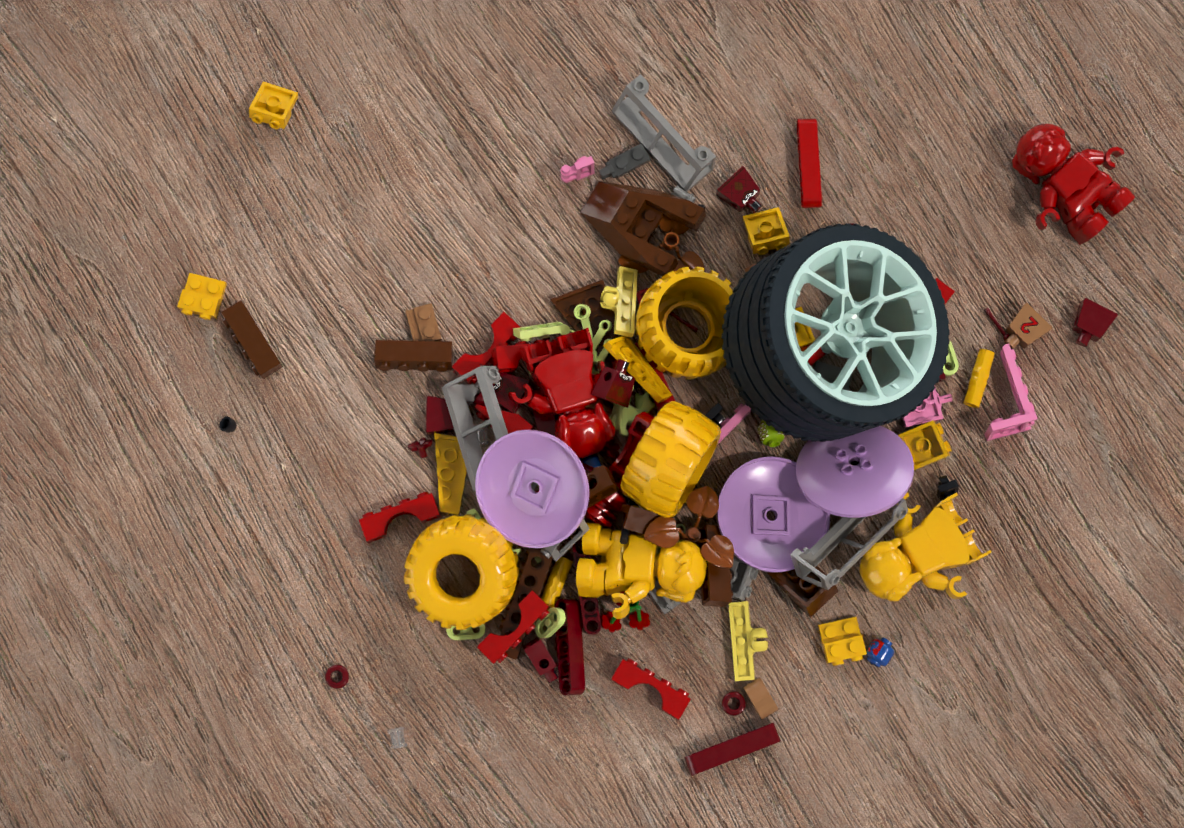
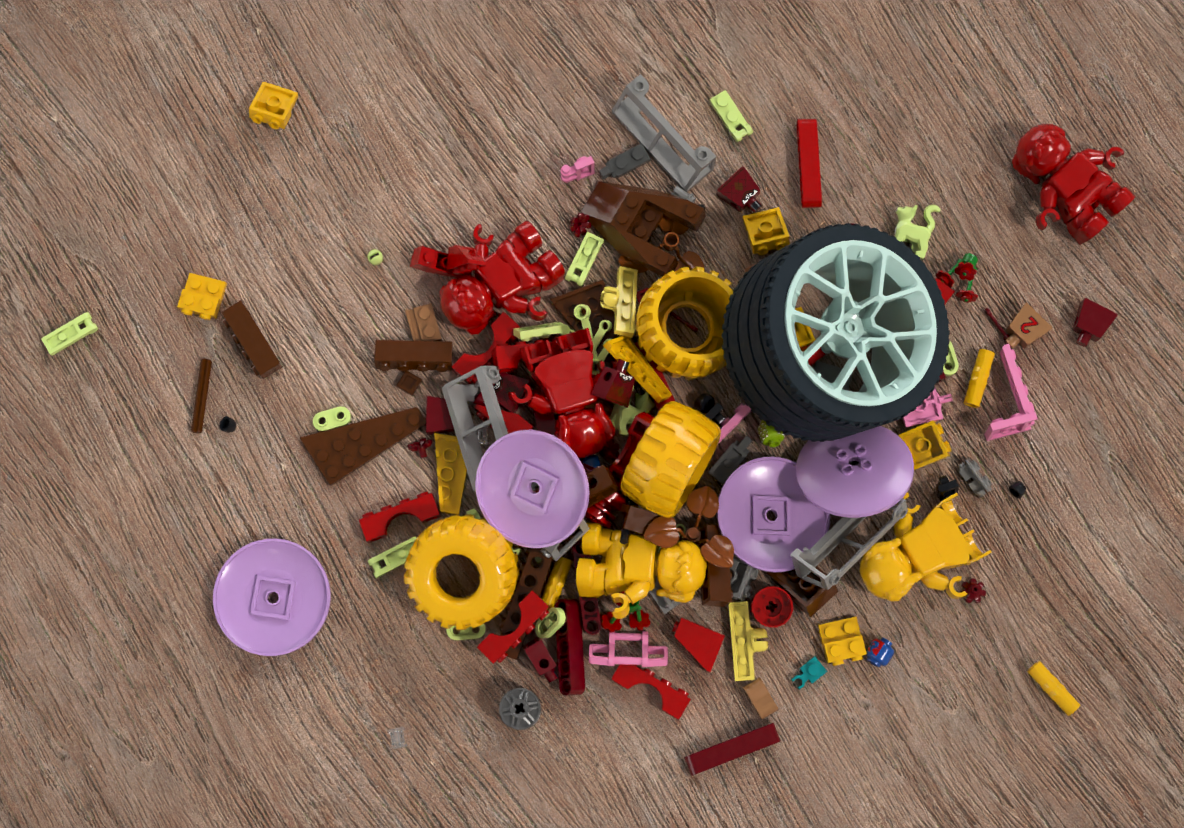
(69, 333): none -> yellowish green plate
(201, 396): none -> reddish brown axle
(244, 589): none -> lavender dish
(328, 676): dark red piece -> none
(332, 419): none -> yellowish green plate
(352, 446): none -> reddish brown wing
(377, 259): none -> yellowish green hinge
(393, 558): none -> yellowish green plate
(409, 383): none -> reddish brown tile
(432, 262): none -> red slope
(463, 260): none -> red slope
(502, 281): none -> red piece
(522, 720): none -> flat silver wheel
(579, 224): none -> dark red plant
(584, 258): none -> yellowish green plate
(612, 659): none -> bright pink bar
(698, 642): none -> red slope
(704, 403): none -> black tile
(730, 115): none -> yellowish green plate
(730, 460): none -> dark grey hinge
(733, 712): dark red piece -> none
(781, 613): none -> red wheel
(811, 671): none -> teal plate
(914, 234): none -> yellowish green animal
(966, 270): none -> red plant
(973, 595): none -> dark red plant
(980, 482): none -> light grey hinge
(1017, 489): none -> black hinge
(1053, 688): none -> yellow axle

